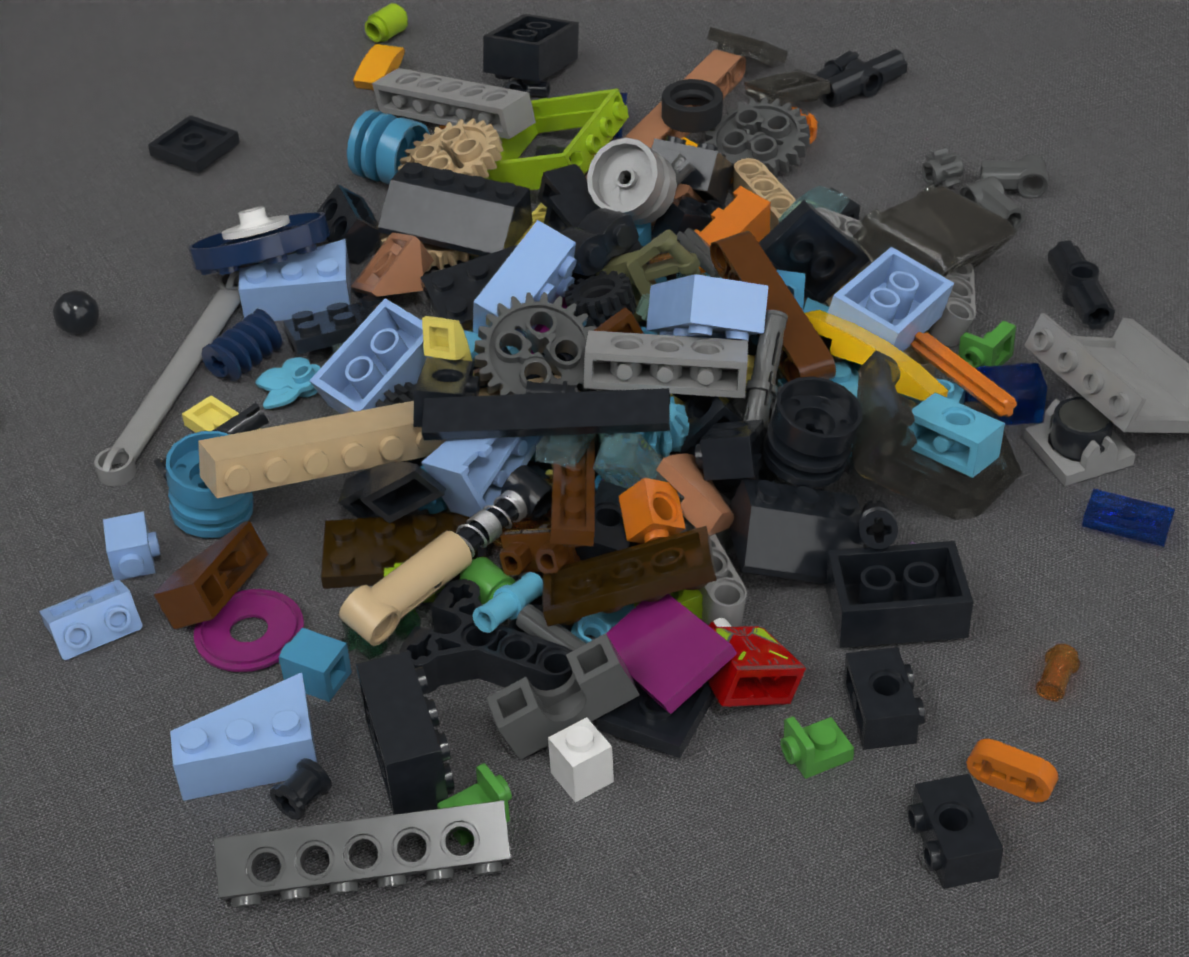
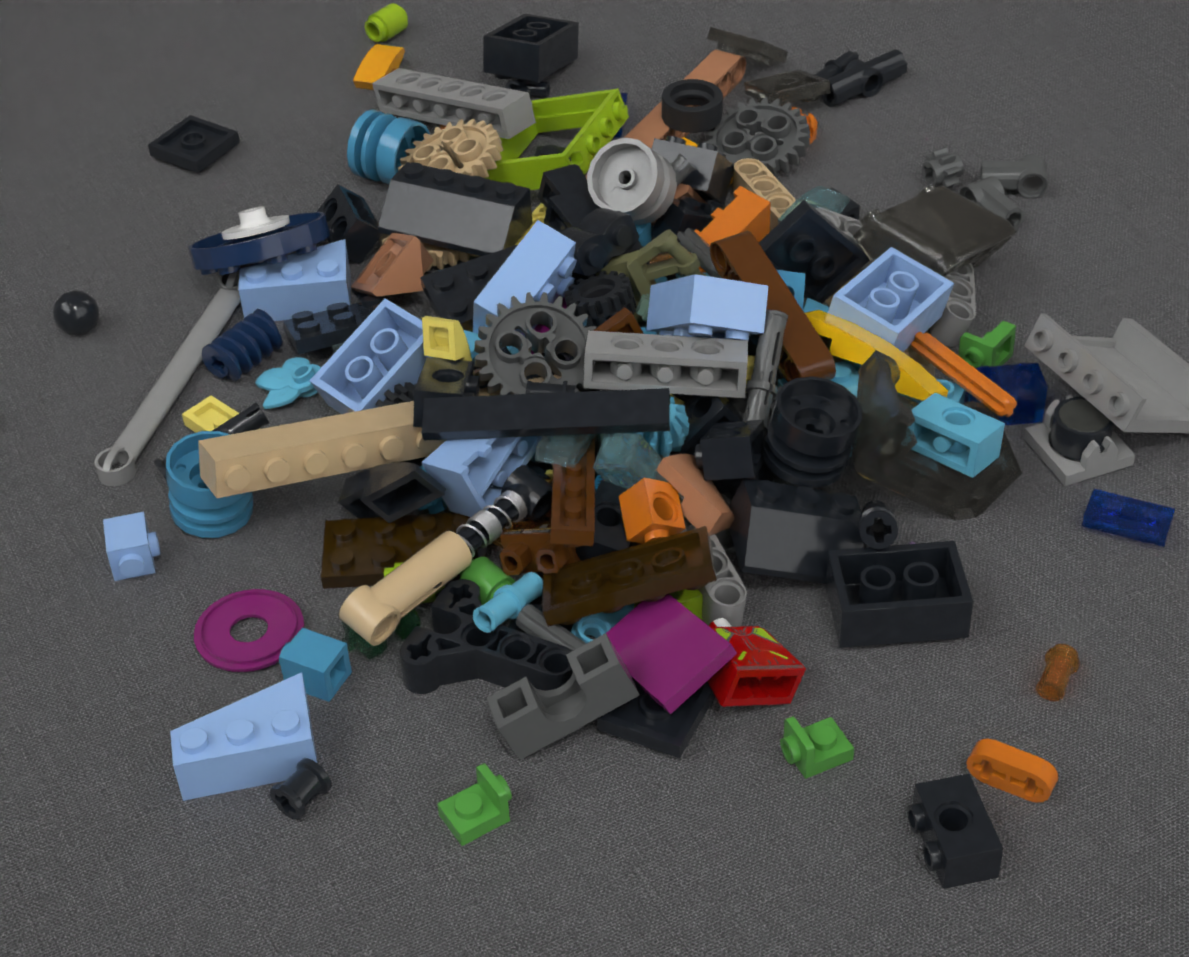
(92, 619): light blue bracket -> none
(211, 578): reddish brown slope -> none
(238, 855): dark grey brick -> none
(404, 733): black brick -> none
(581, 759): white brick -> none
(882, 698): black brick -> none
(1081, 285): black piece -> none

